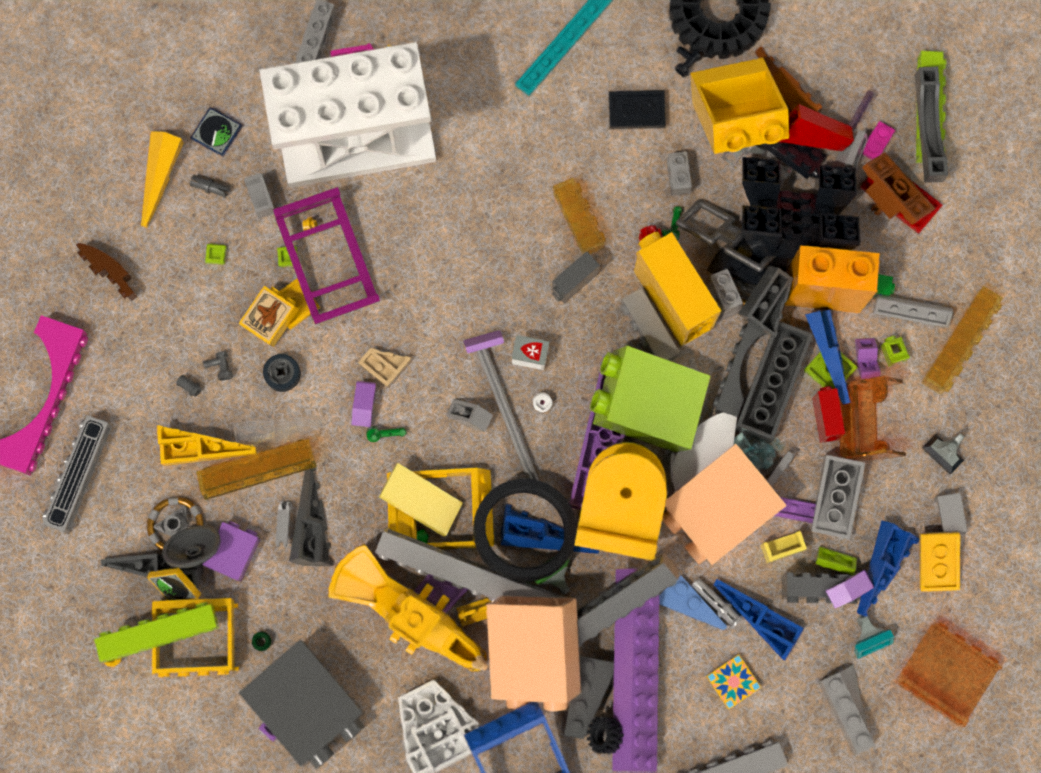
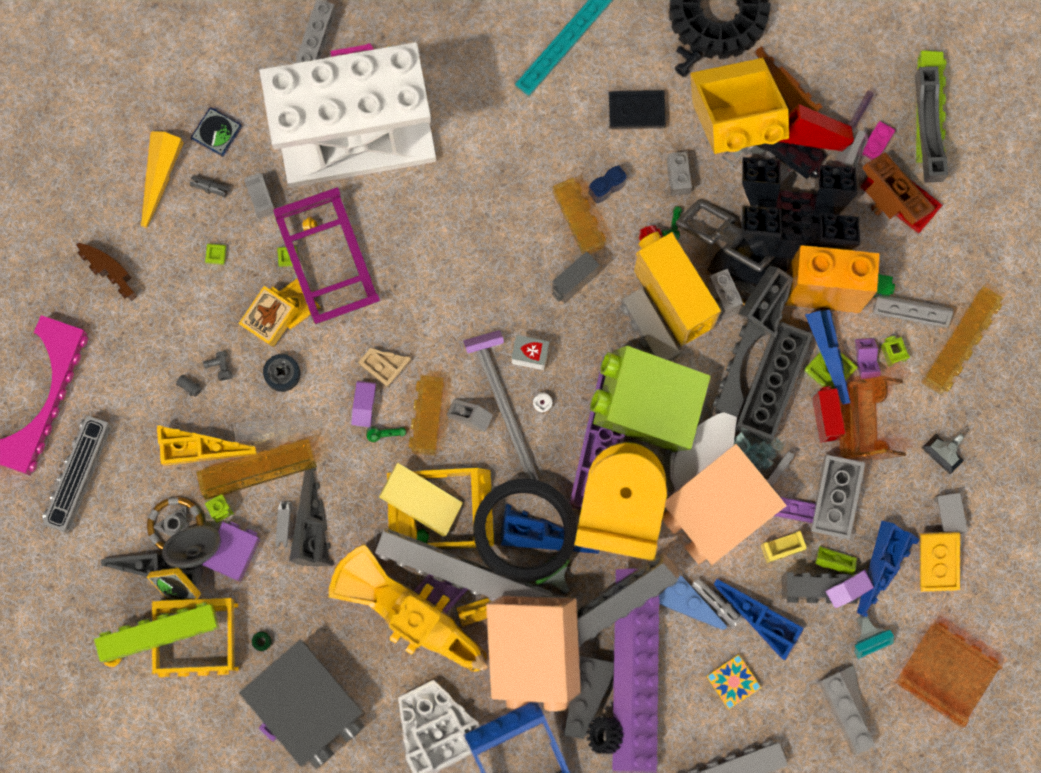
(219, 508): none -> lime window
(427, 415): none -> clear yellow brick
(605, 185): none -> dark blue brick

